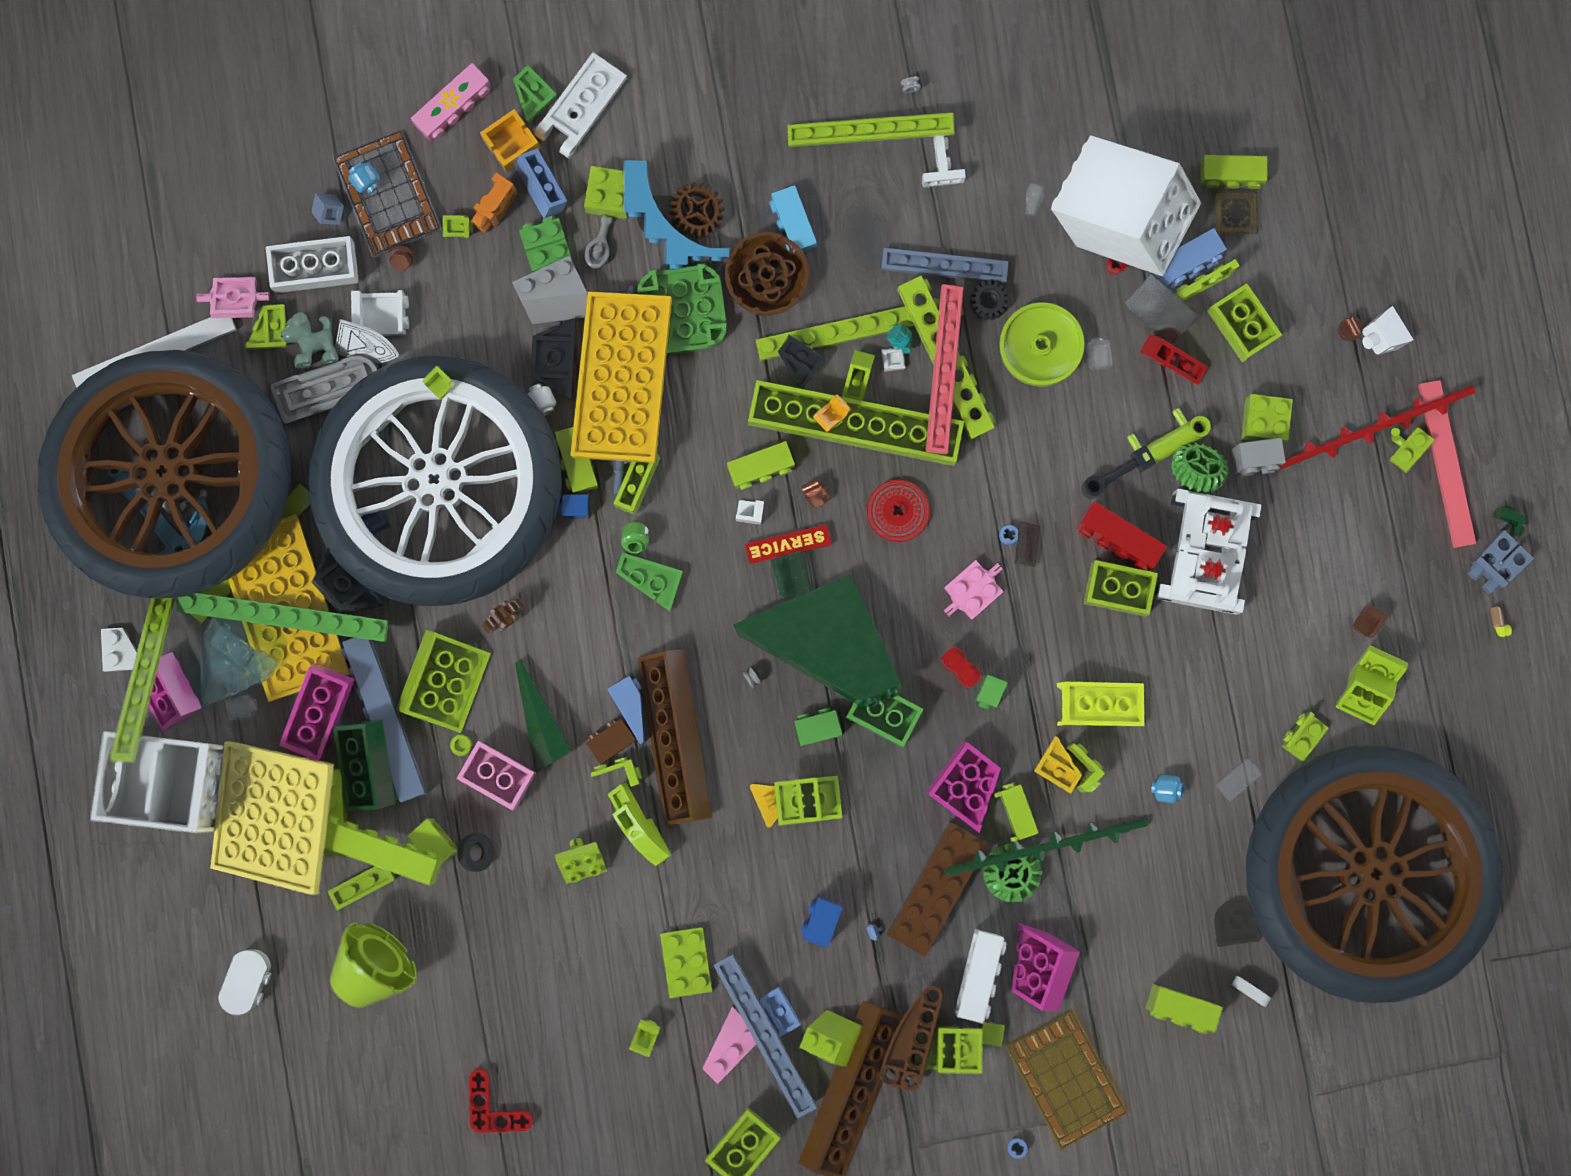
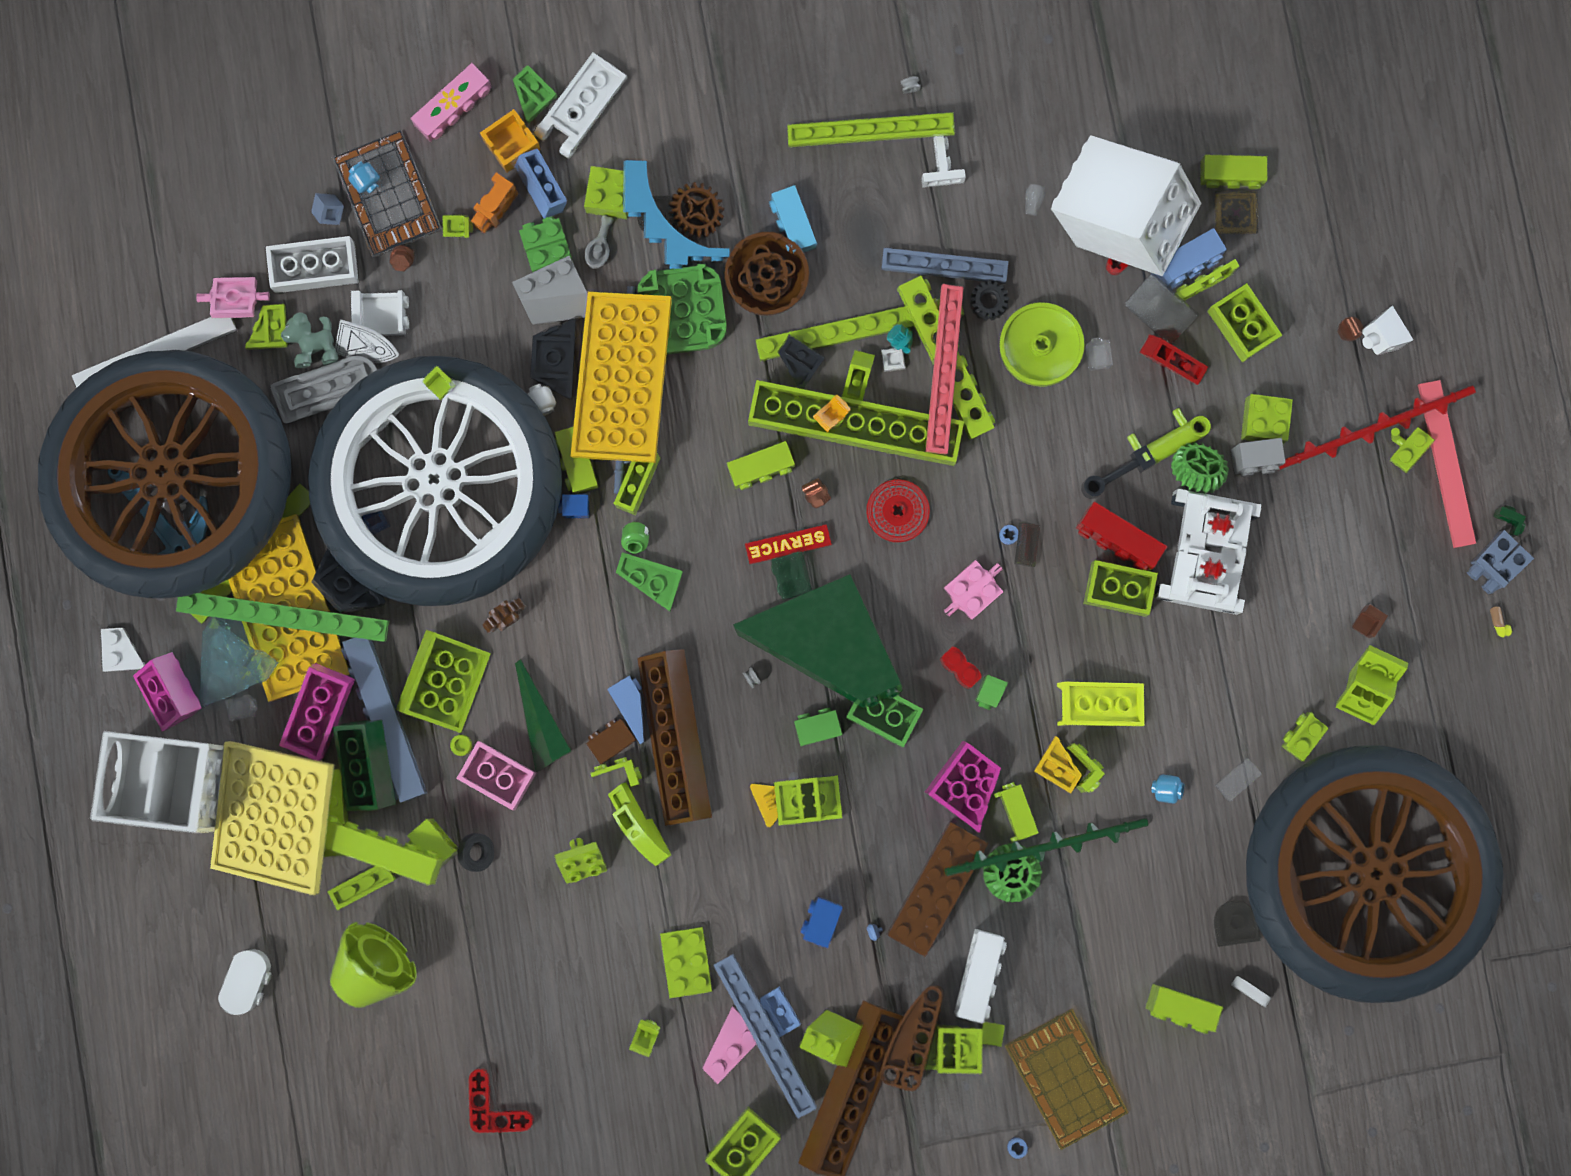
(142, 680): lime plate -> none
(750, 512): white panel -> none
(1042, 968): dark pink wedge -> none

